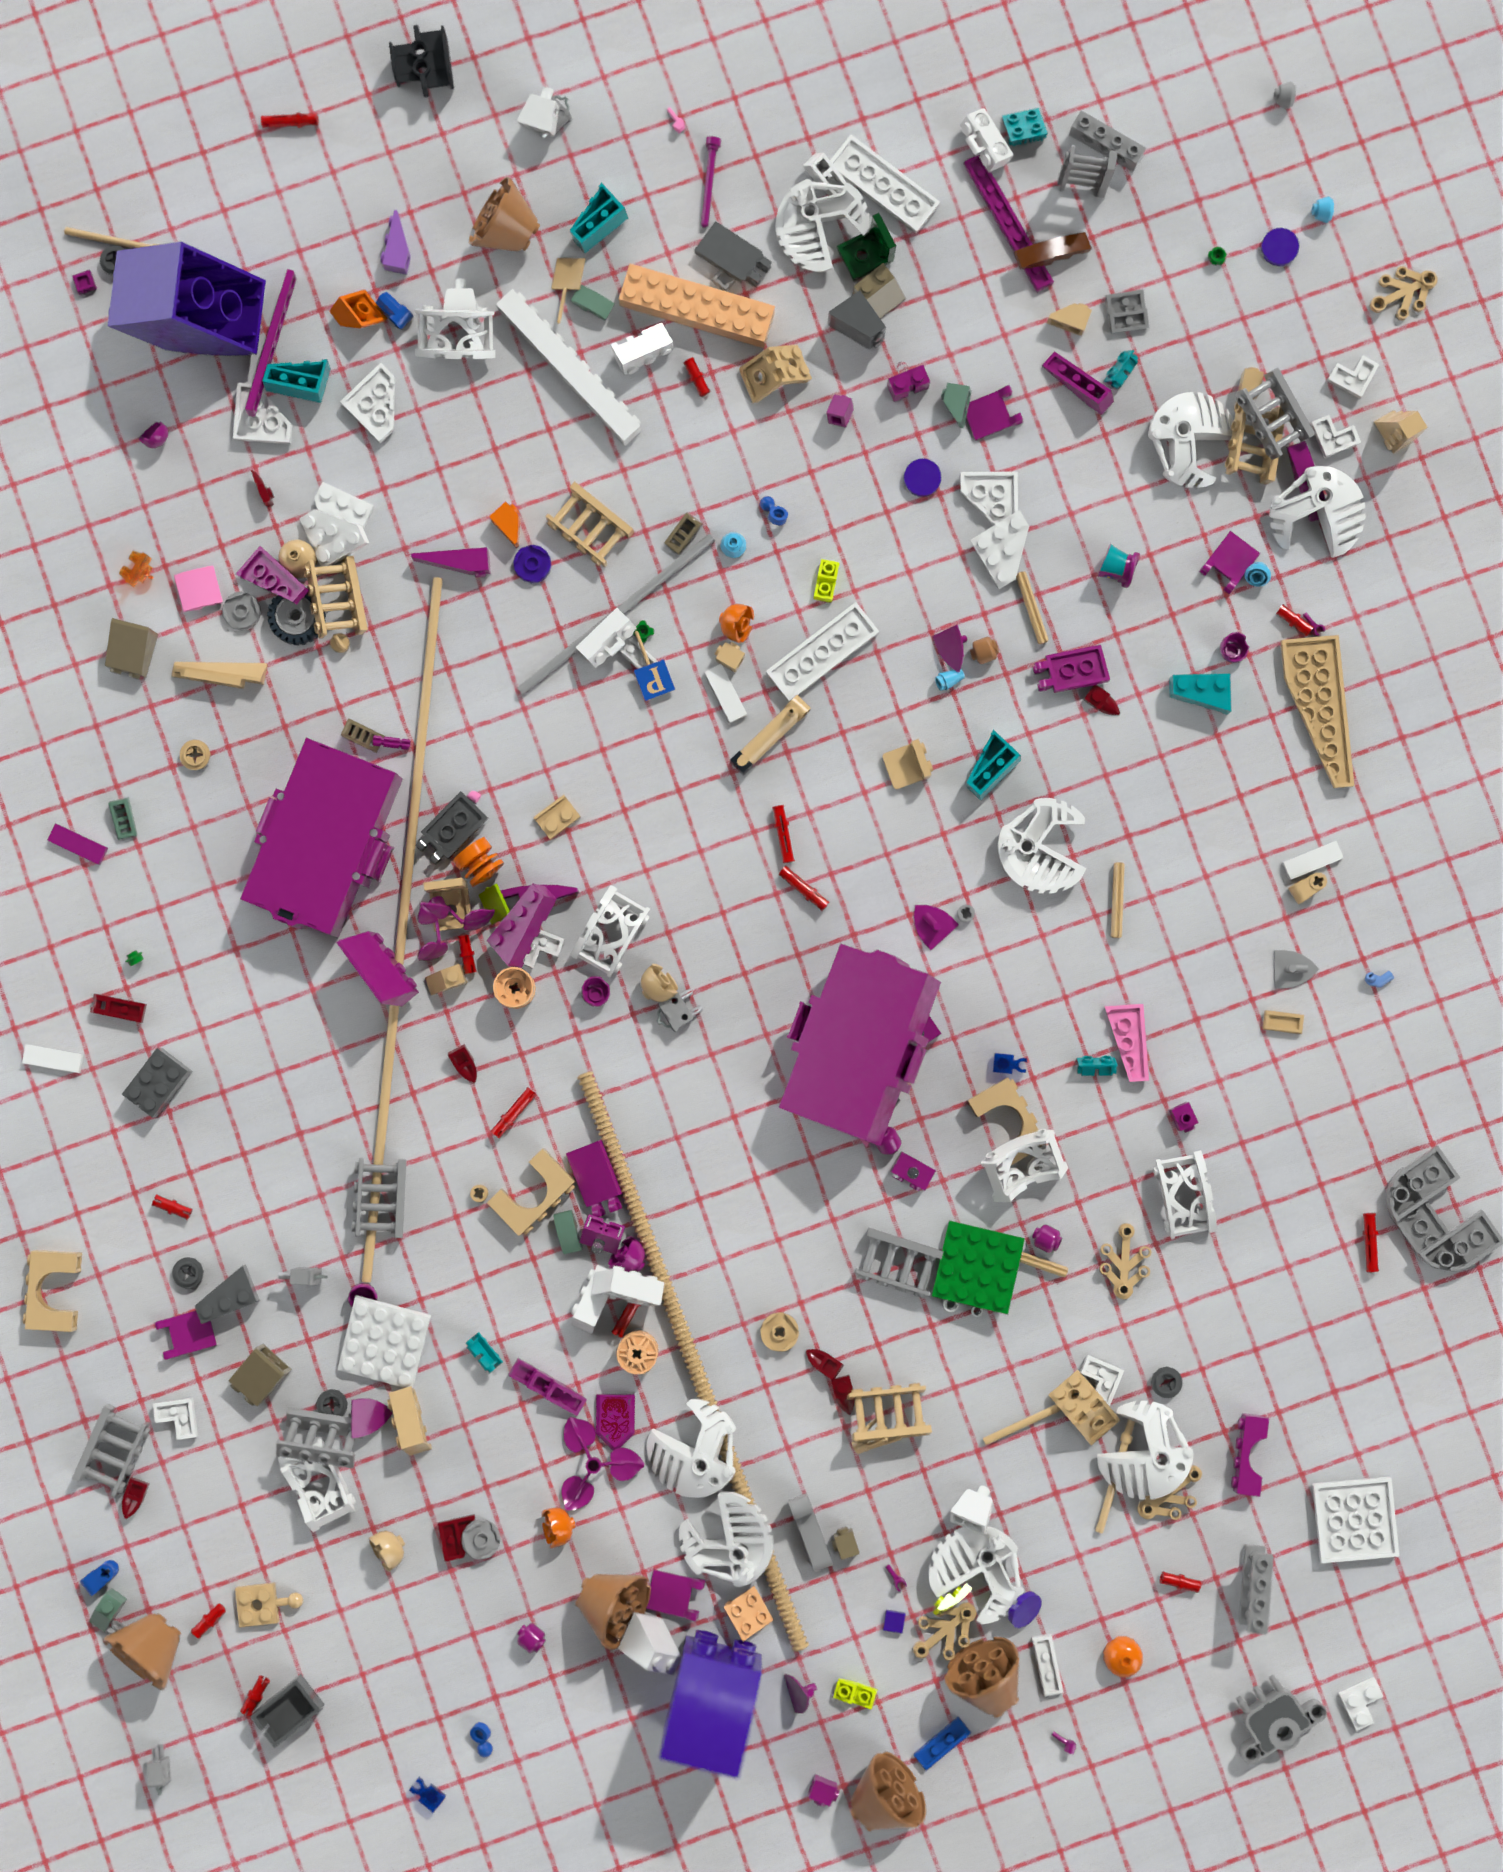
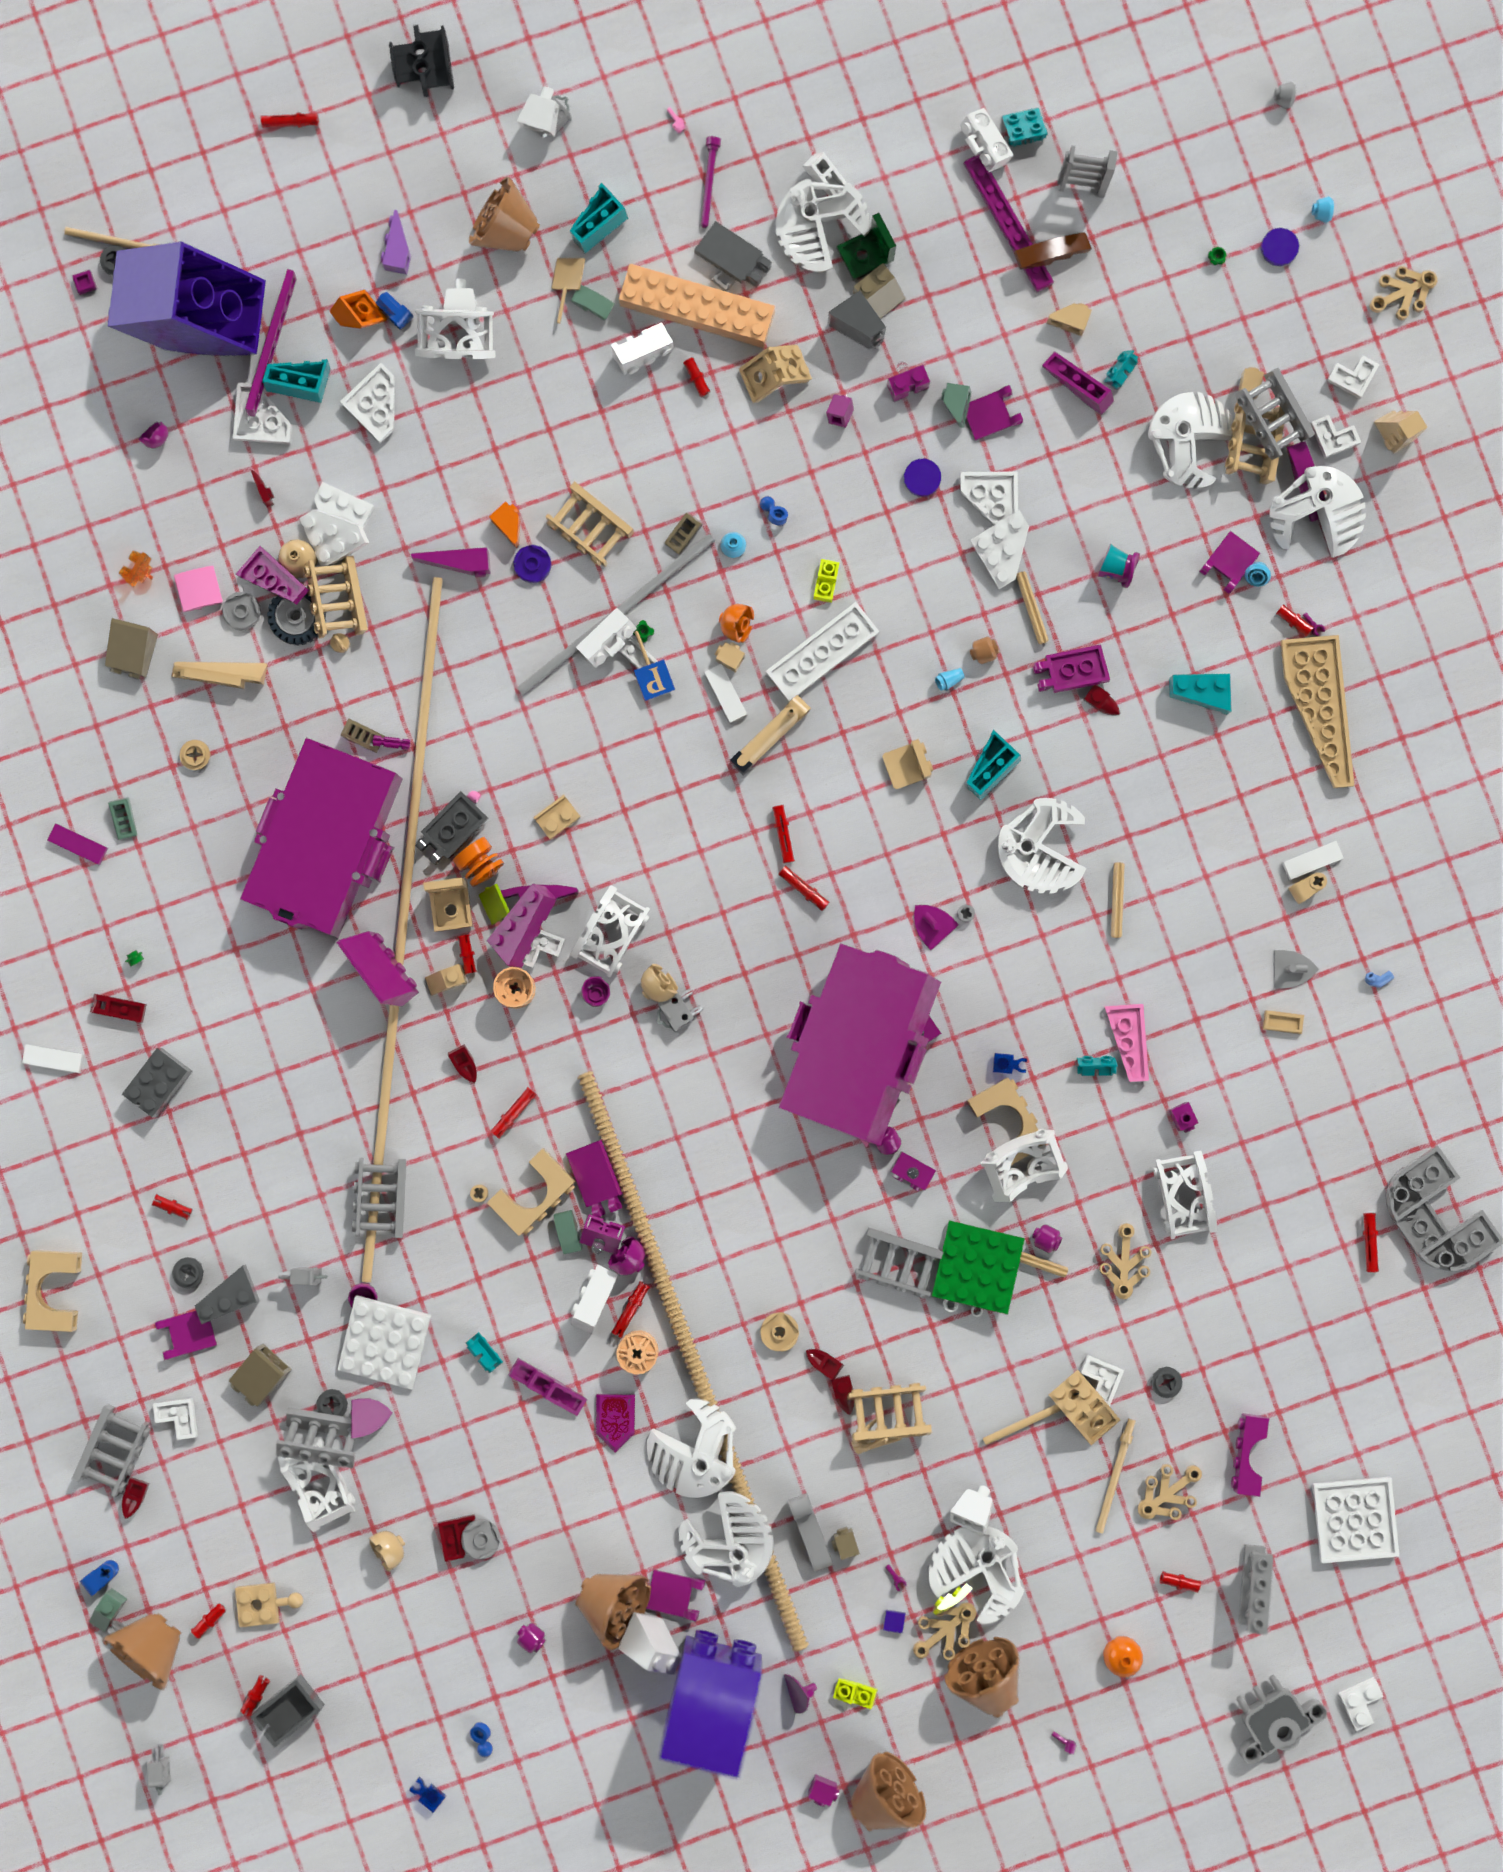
(408, 1421): tan wedge -> none
(437, 909): magenta plant -> none
(557, 1526): orange cylinder -> none
(568, 366): white brick -> none
(624, 1464): magenta plant -> none
(628, 1286): white wedge -> none
(748, 1613): light nougat hinge -> none
(884, 184): white plate -> none
(942, 1743): blue tile -> none
(950, 646): magenta shield -> none
(1025, 1609): dark purple tile -> none
(1047, 1665): white tile -> none
(1104, 138): light grey brick -> none
(1127, 311): light grey slope -> none
(1139, 1470): white piece -> none
(1234, 647): magenta hair -> none

